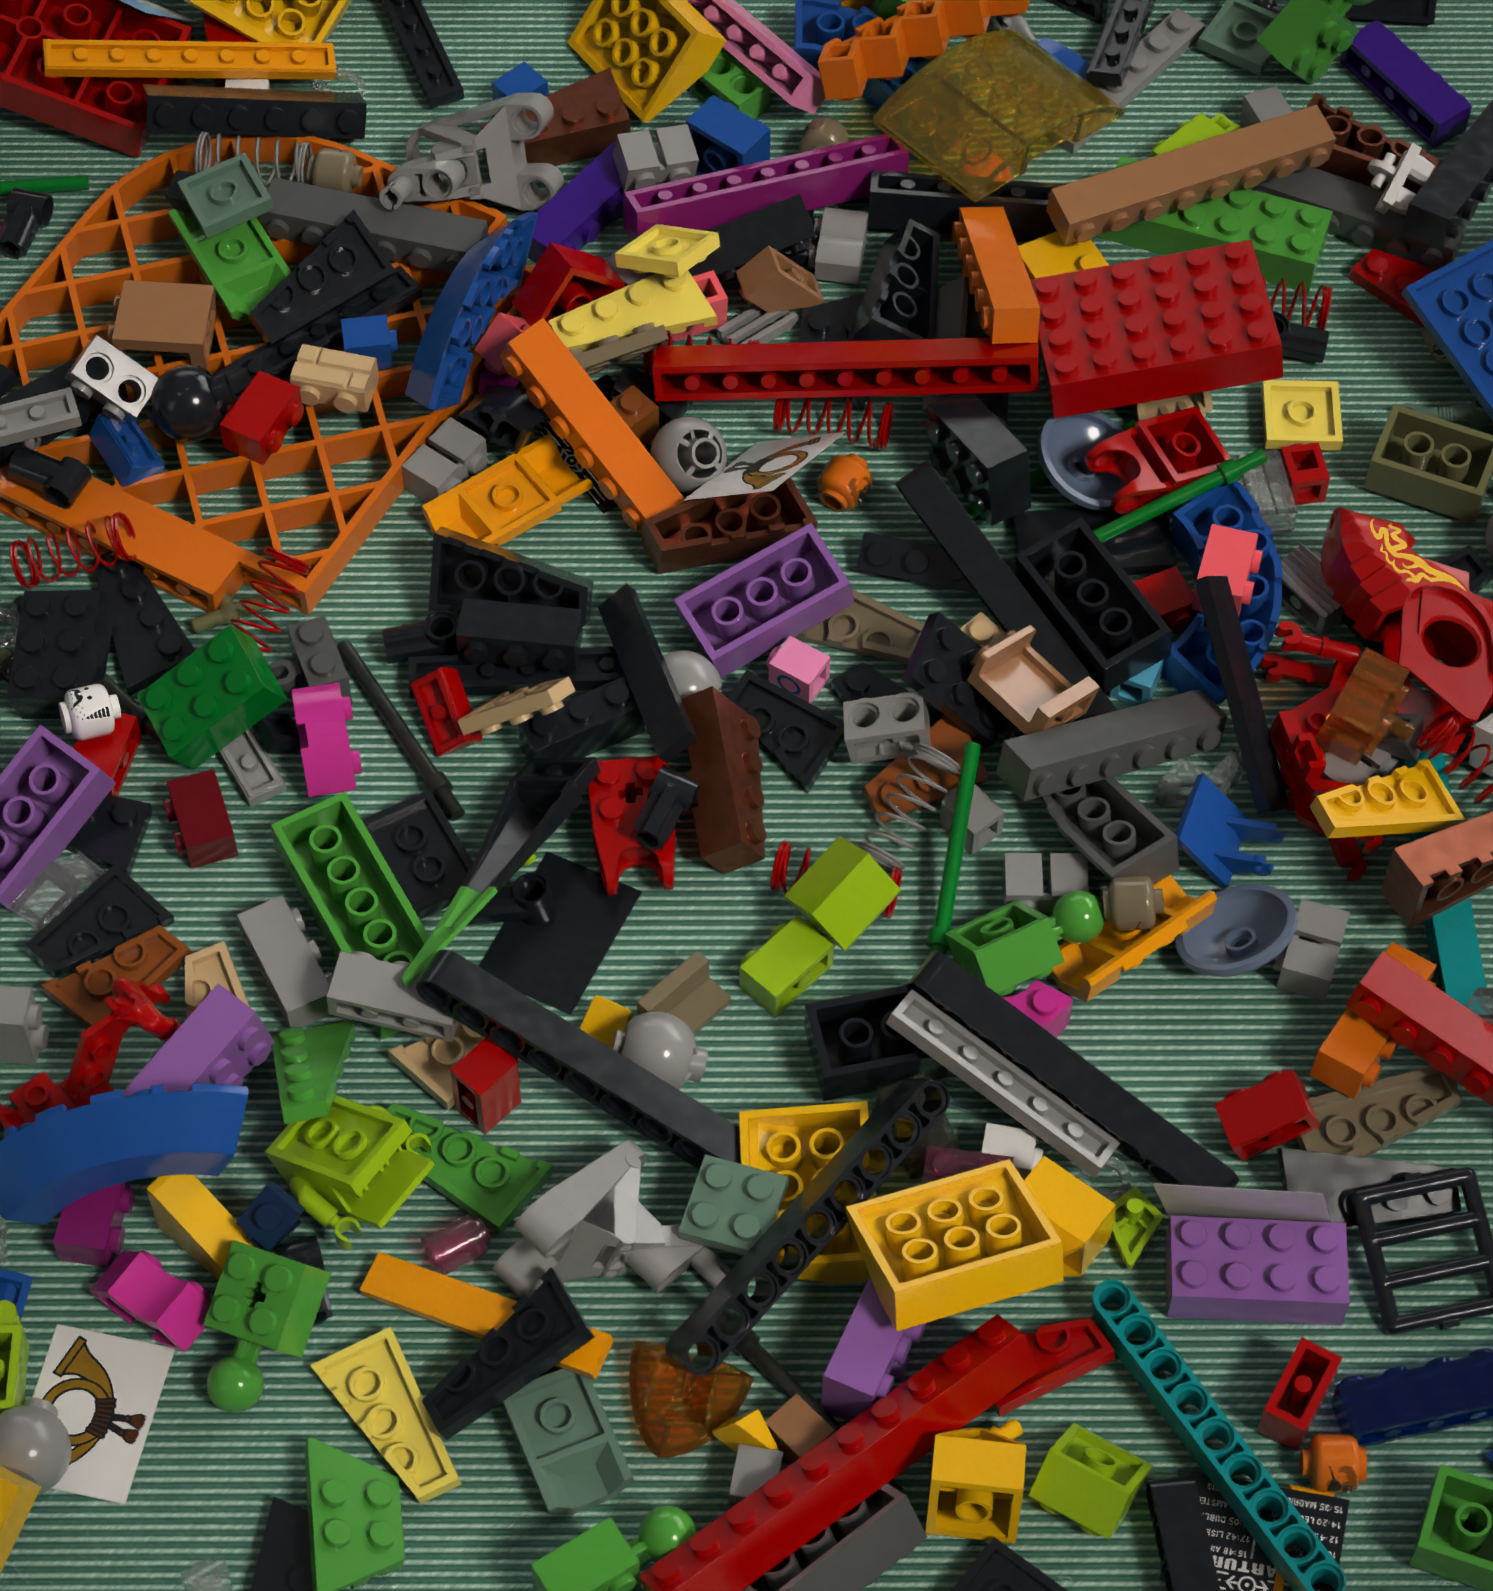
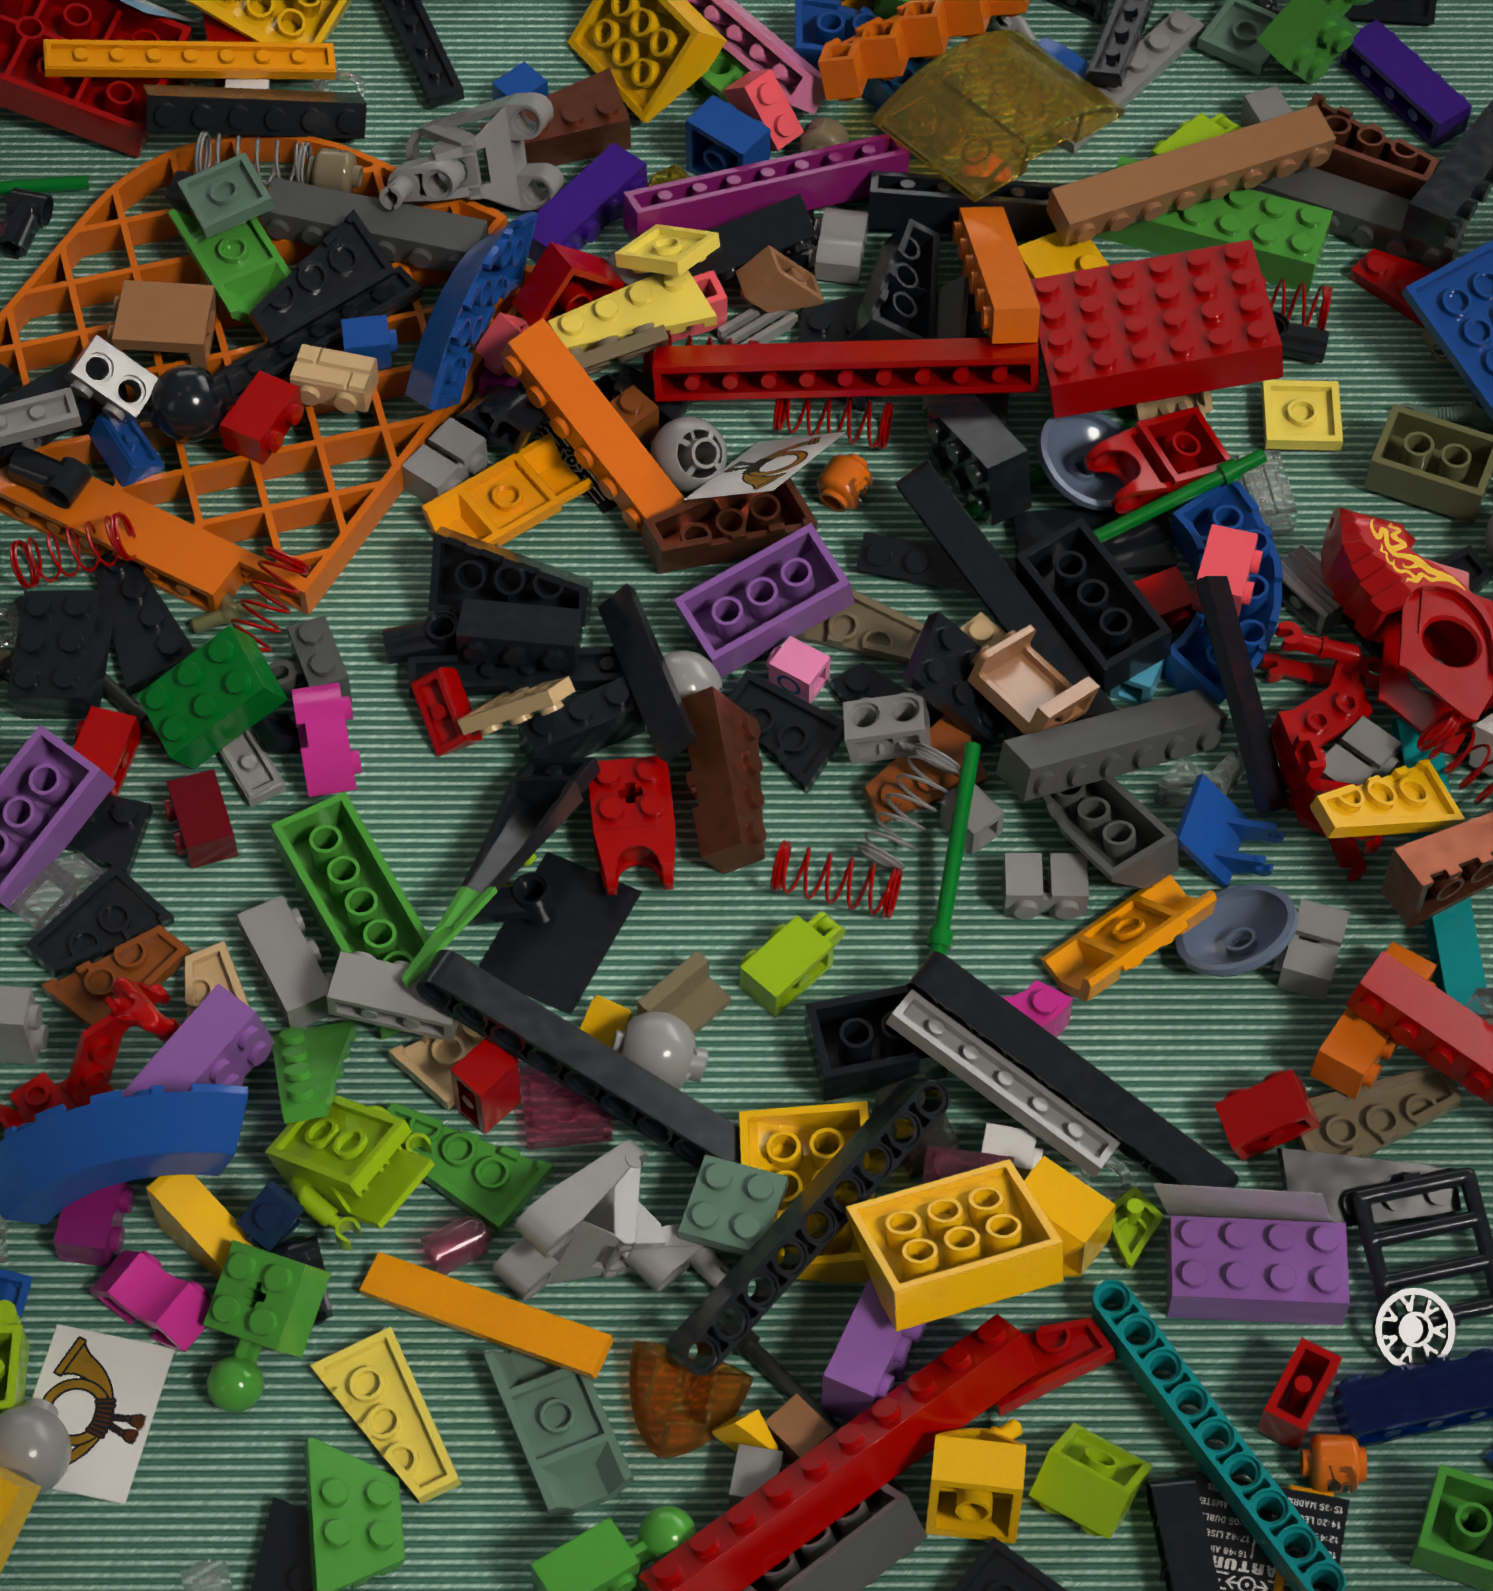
(89, 712): white head -> none
(421, 851): black plate -> none
(434, 780): pearl dark grey bar -> none
(526, 1346): black wing -> none
(558, 1115): none -> clear pink plate
(645, 164): light grey piece -> none
(668, 800): black piece -> none
(763, 99): none -> coral brick
(843, 892): lime slope -> none
(1021, 942): bright green brick -> none
(1132, 903): dark tan head -> none
(1306, 472): red brick -> none
(1366, 709): clear orange brick -> none
(1399, 747): dark grey slope -> none
(1410, 166): white hips -> none
(1413, 1328): none -> wheel

